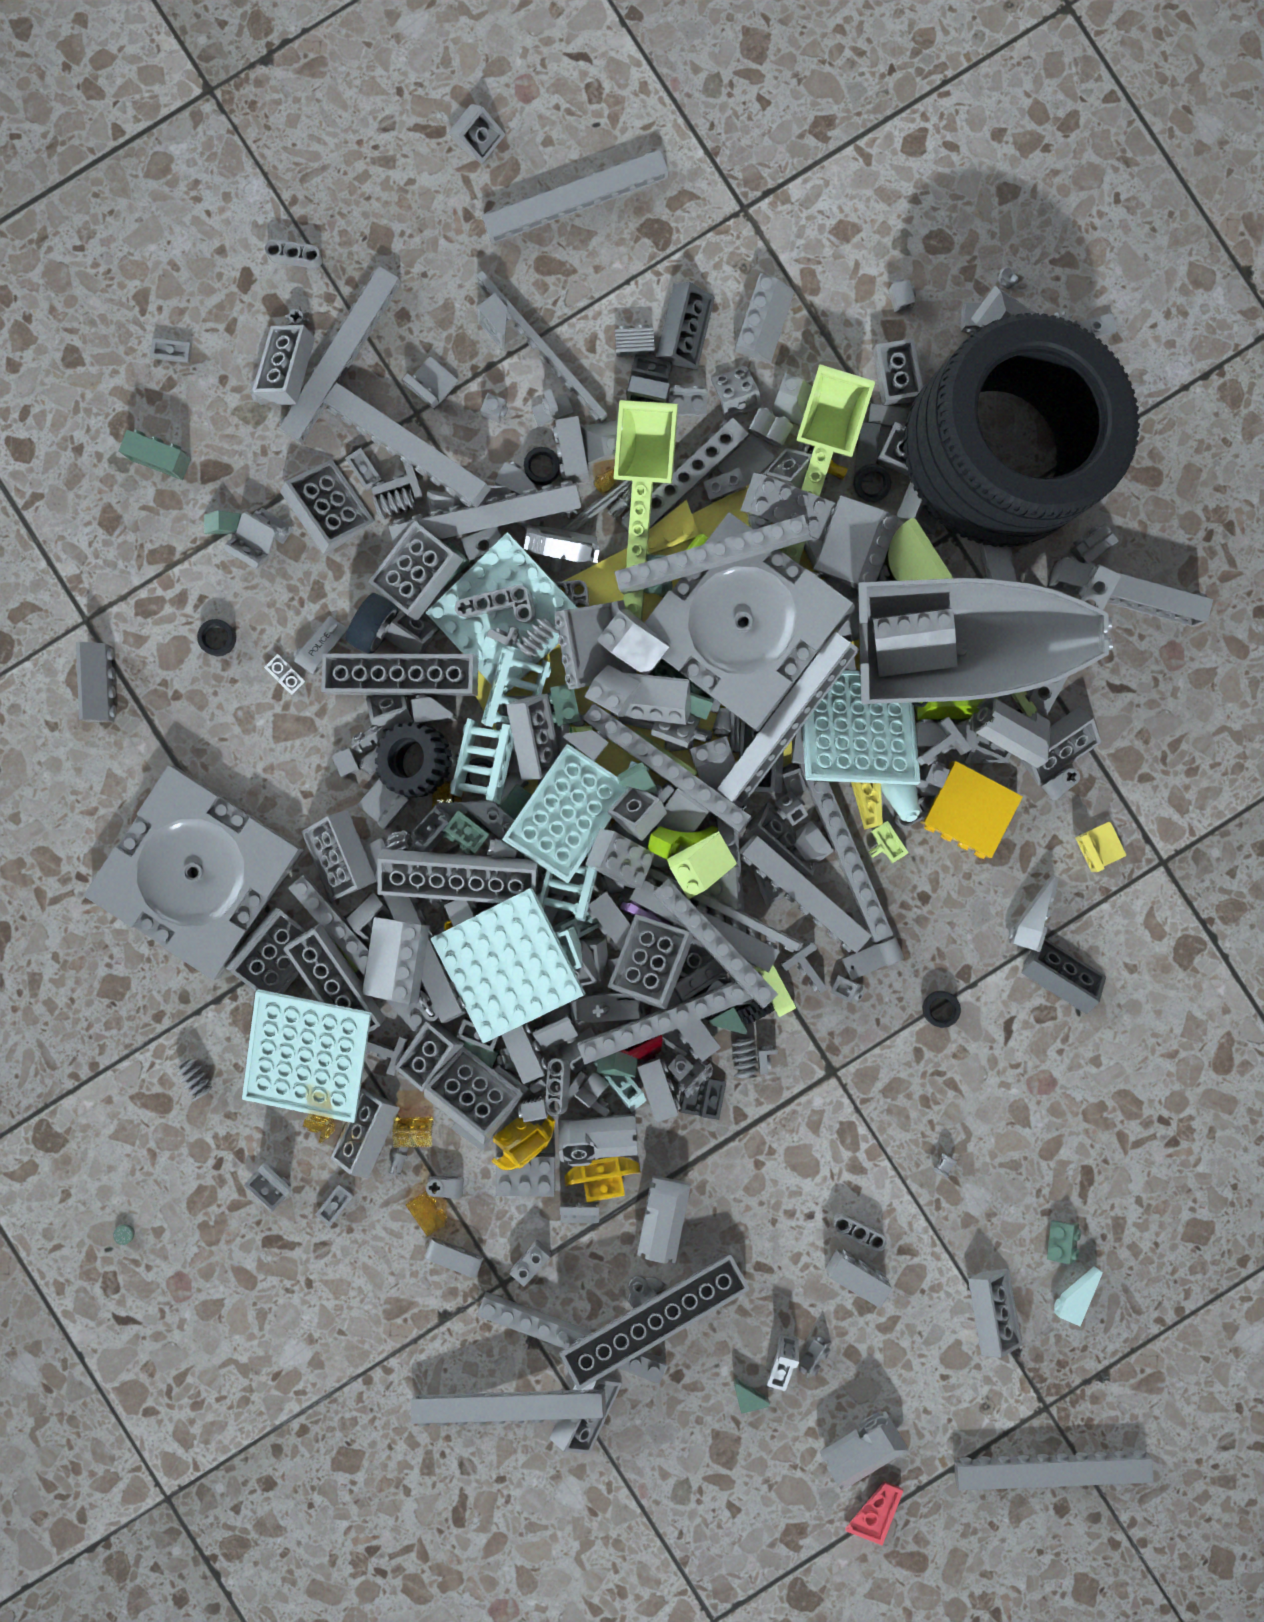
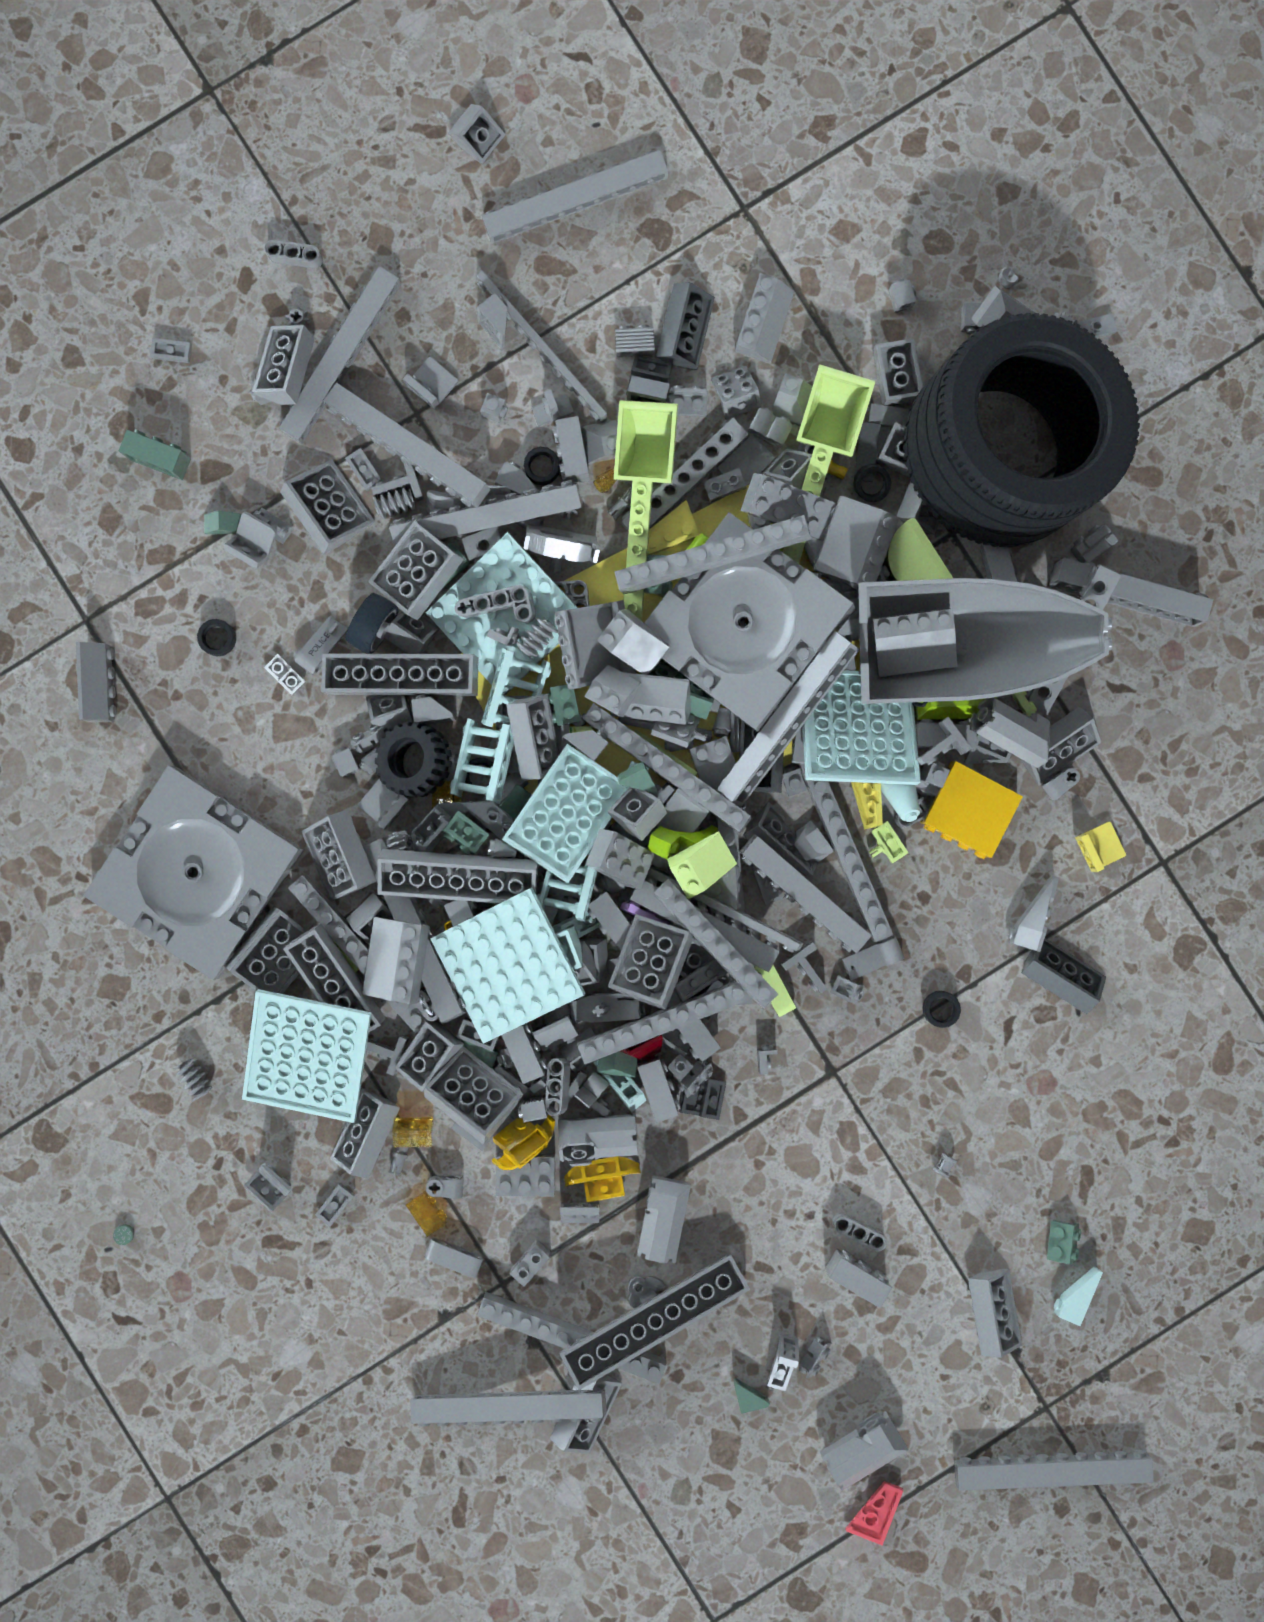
(319, 1123): clear yellow bracket -> none
(597, 506): light grey axle -> none
(728, 1020): sand green slope -> none
(744, 1058): light grey piece -> none
(753, 1012): black tyre -> none
(791, 804): light grey brick -> none

